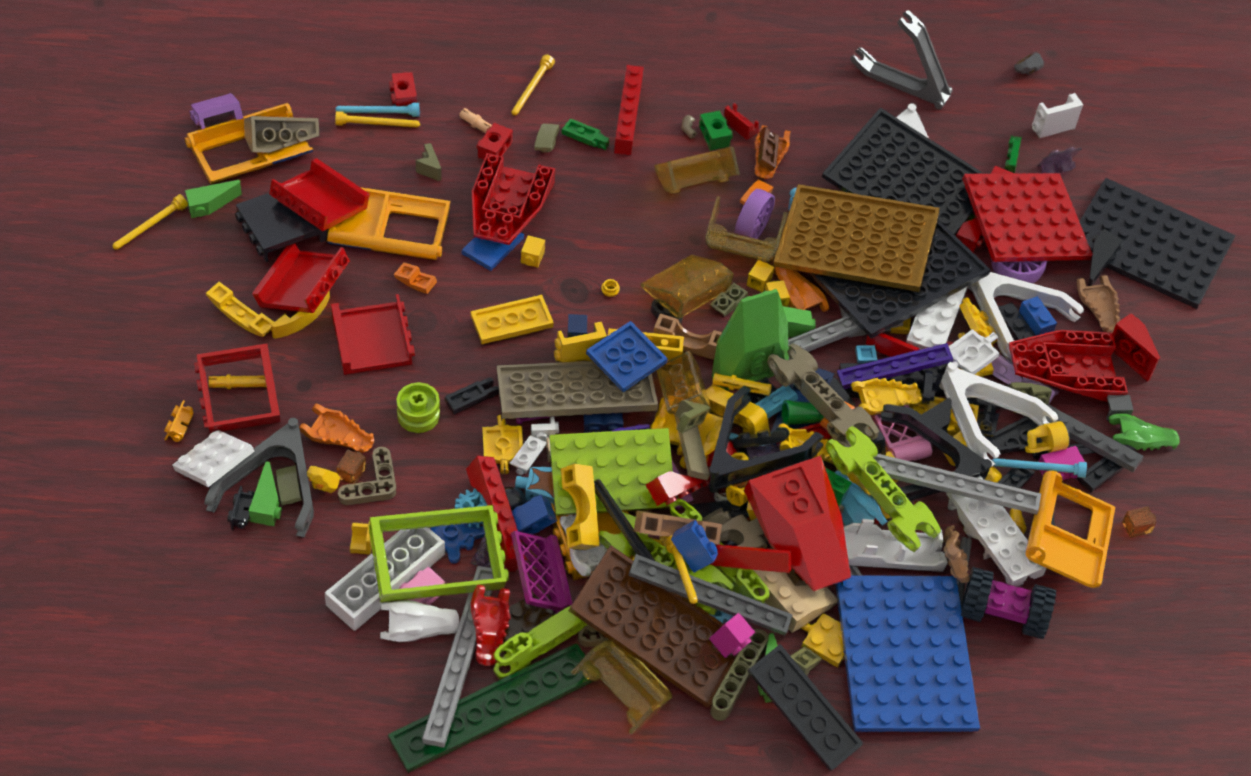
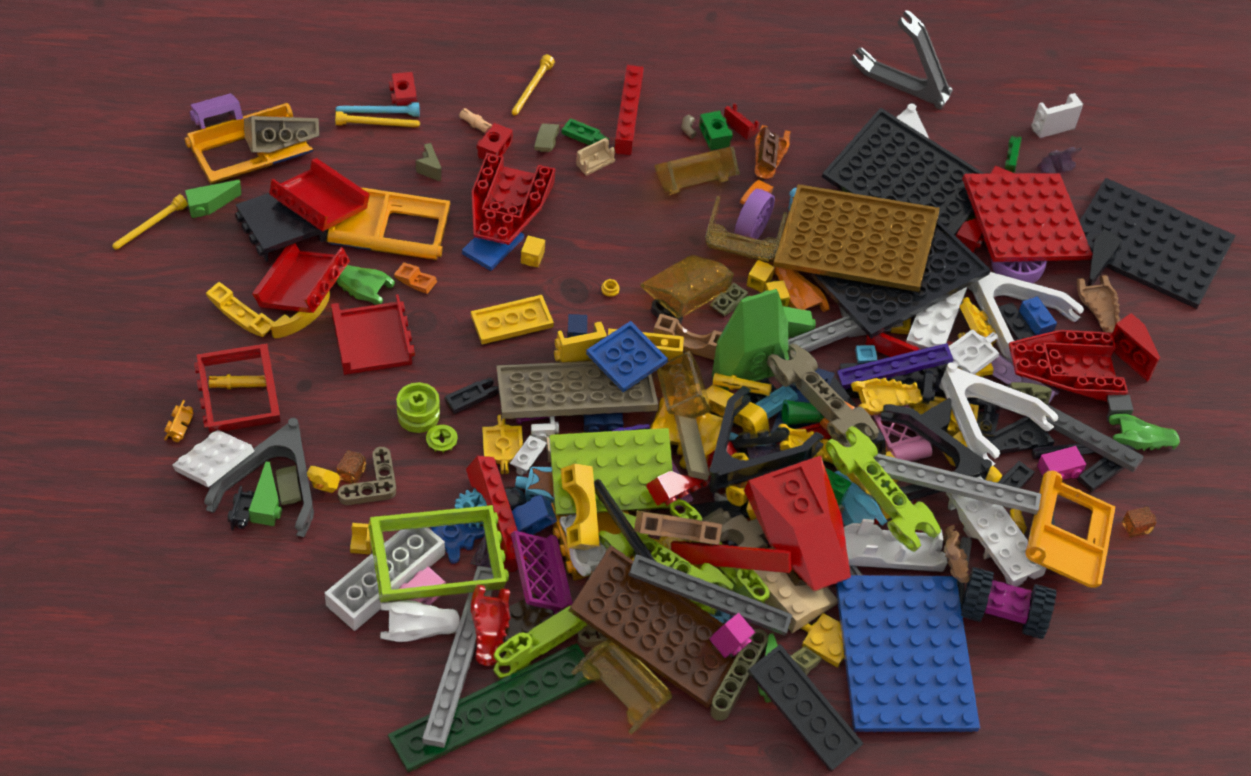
(337, 429): orange animal -> none
(364, 283): none -> bright green animal
(448, 434): none -> lime gear
(595, 157): none -> tan hinge
(671, 548): yellow piece -> none
(690, 415): olive slope -> none
(694, 546): blue brick -> none
(1029, 64): dark grey rock -> none
(1053, 435): yellow piece -> none
(1077, 469): medium azure piece -> none

